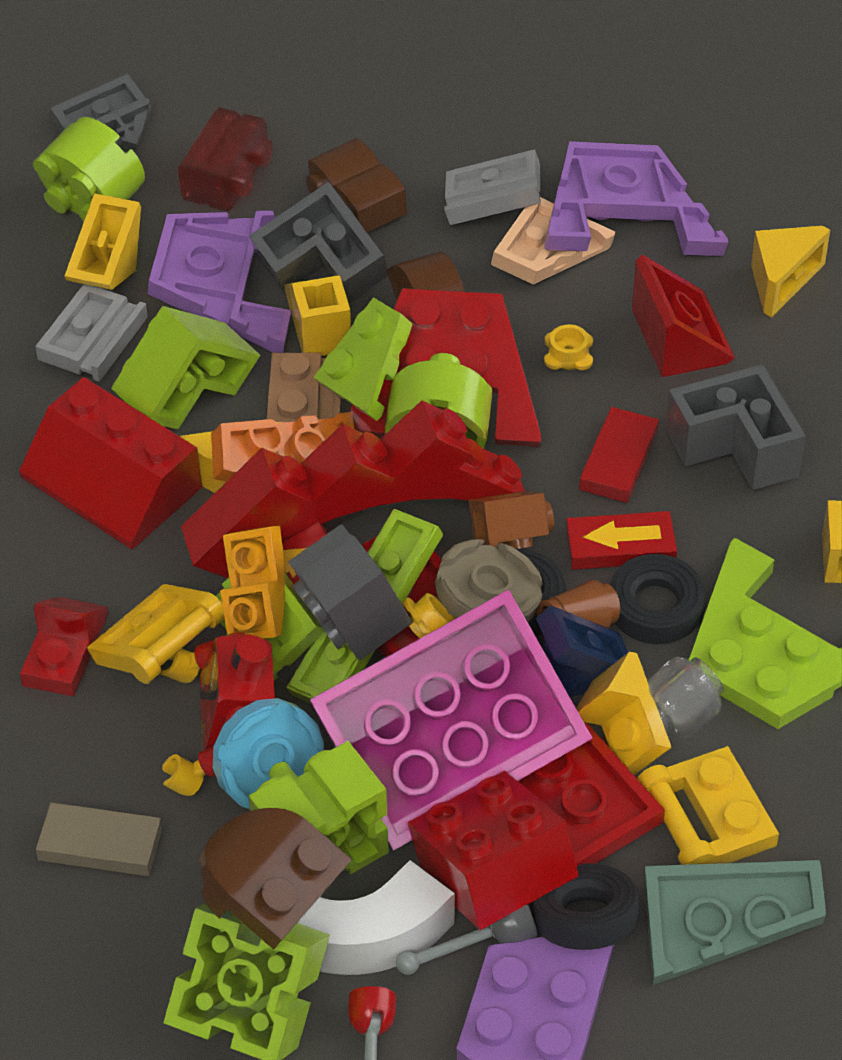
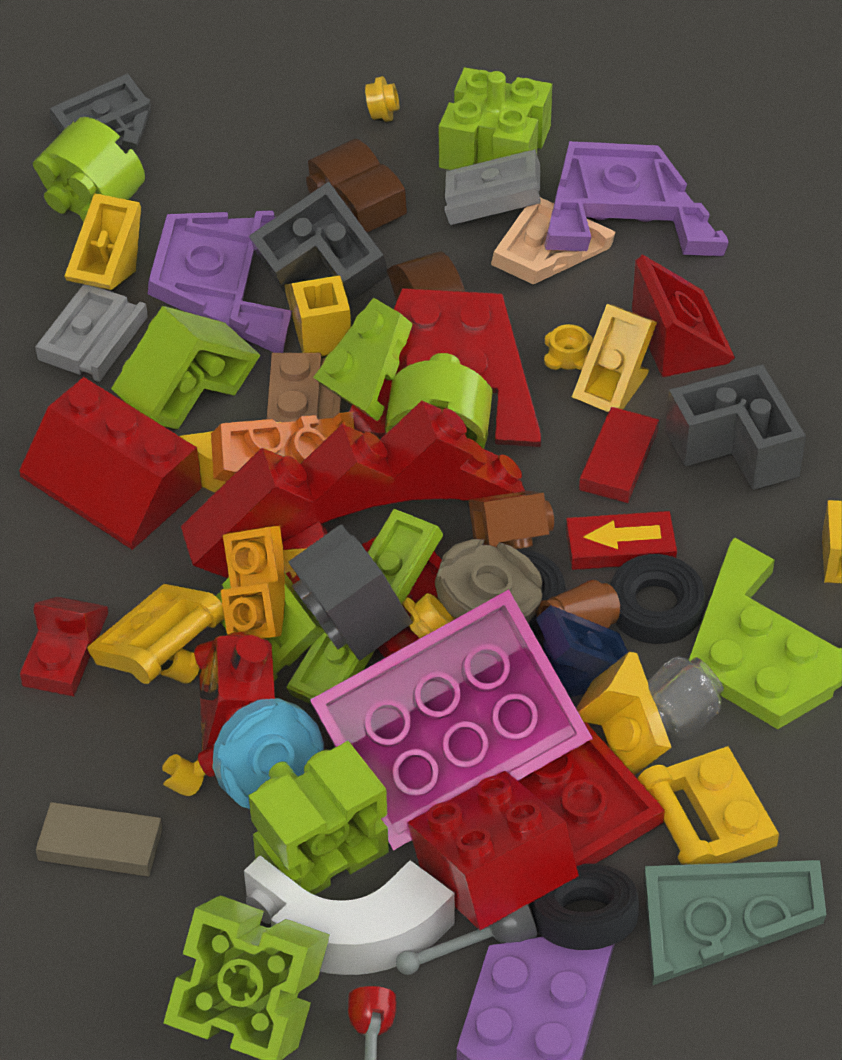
(224, 159): clear red brick -> none
(268, 870): reddish brown slope -> none
(382, 99): none -> yellow plate
(493, 118): none -> lime brick
(615, 359): none -> yellow slope
(785, 262): yellow slope -> none

